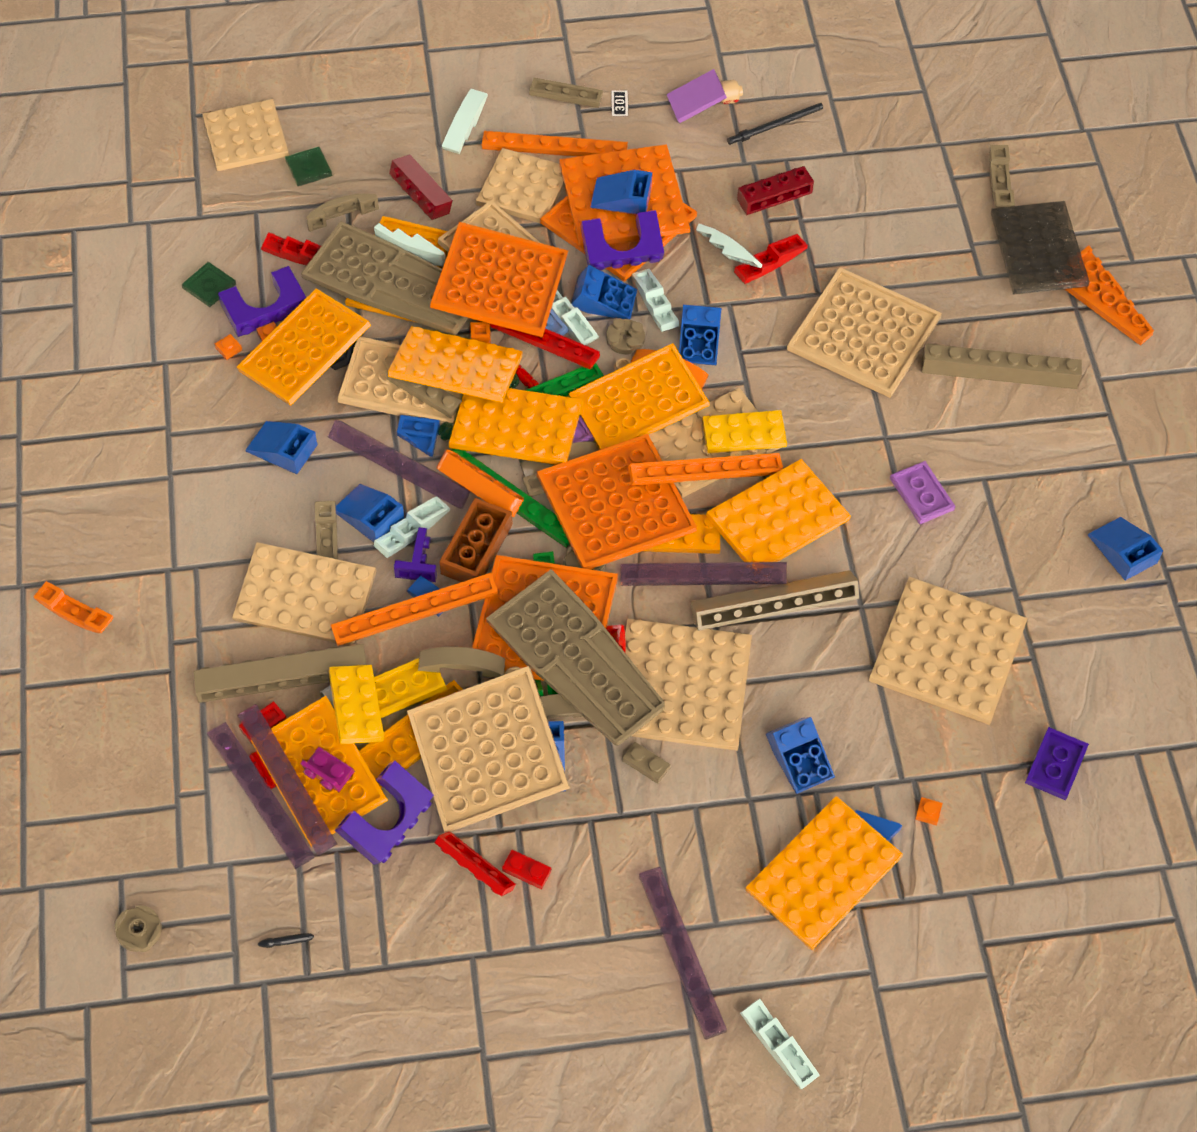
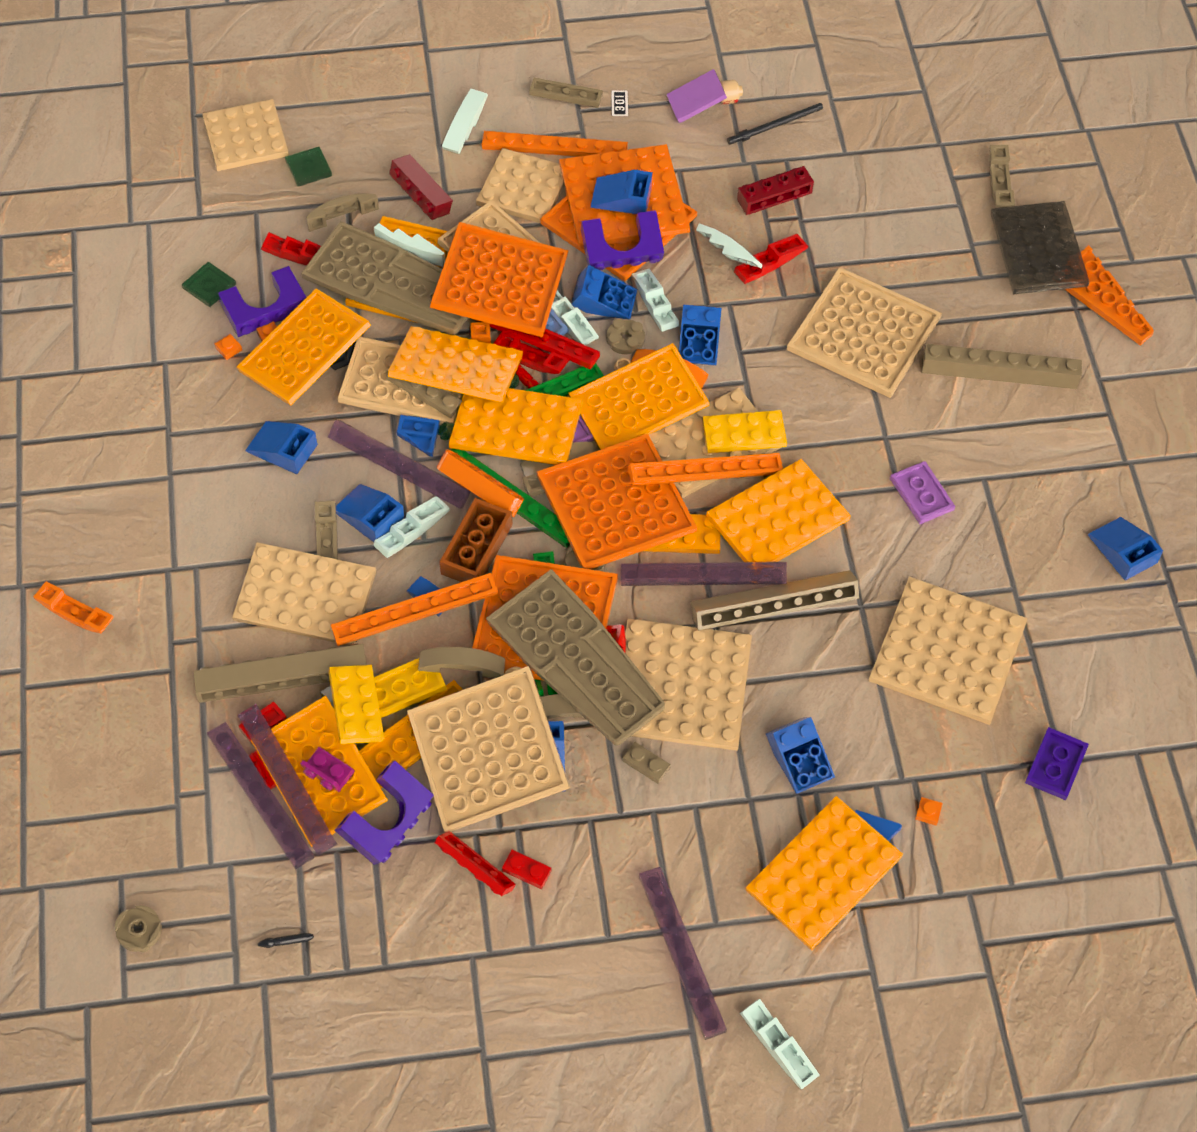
(418, 566): dark purple bracket -> none
(532, 357): none -> red slope

